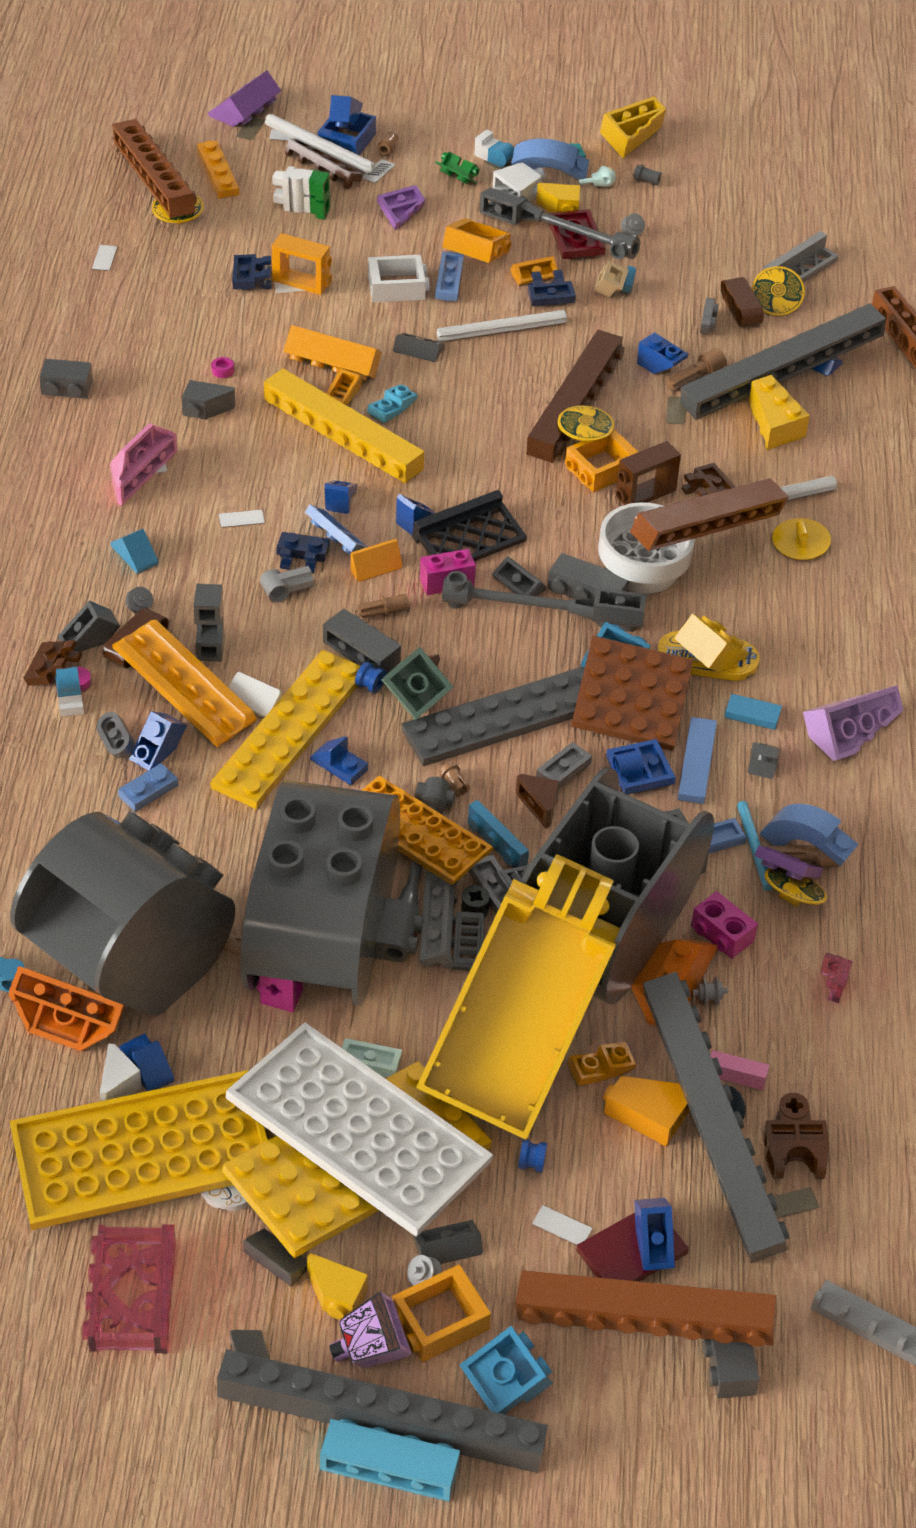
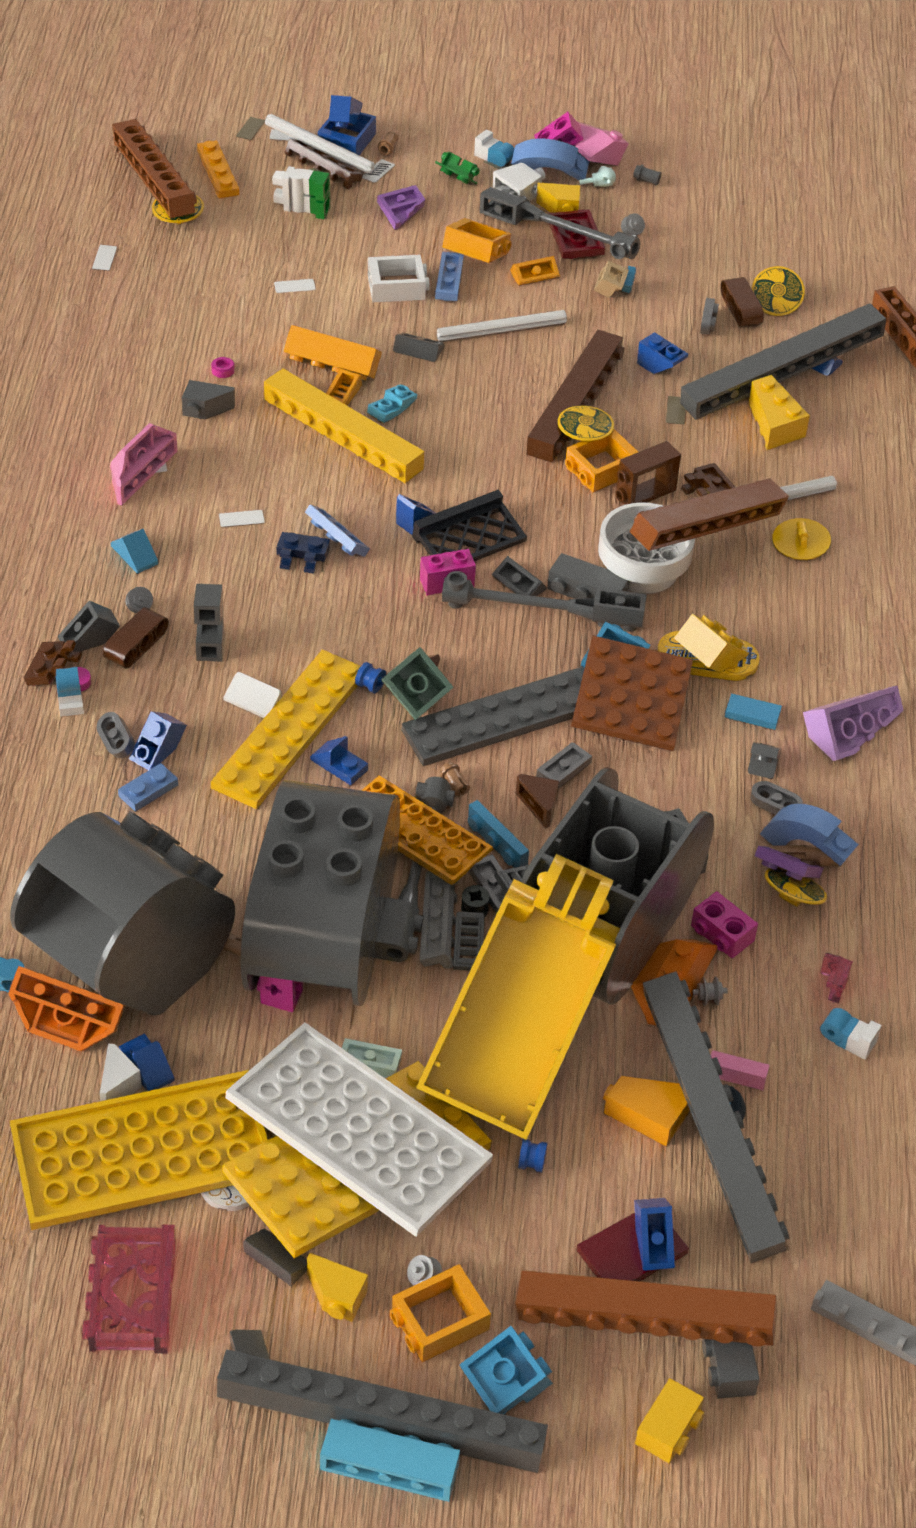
(66, 378): dark grey brick -> none
(185, 682): light orange plate -> none
(245, 272): dark blue plate -> none
(247, 101): medium lavender slope -> none
(279, 585): light grey piece -> none
(319, 253): light orange window -> none
(339, 495): blue slope -> none
(360, 641): dark grey brick -> none
(371, 1334): torso -> none
(376, 560): light orange slope -> none
(384, 606): medium nougat axle -> none
(450, 1242): dark grey slope -> none
(550, 293): dark blue plate -> none
(561, 1225): white sticker -> none
(562, 129): none -> dark pink brick
(601, 145): none -> bright pink wedge
(601, 1065): light orange slope -> none
(632, 124): yellow wedge -> none
(640, 766): blue plate -> none
(670, 1420): none -> yellow brick
(697, 760): medium blue tile -> none
(707, 364): medium nougat piece -> none
(726, 835): medium blue tile -> none
(753, 841): medium azure bar -> none
(772, 797): none -> flat silver plate
(795, 1138): reddish brown piece -> none
(795, 1202): dark tan sticker -> none
(807, 254): light grey fence -> none
(850, 1032): none -> leg

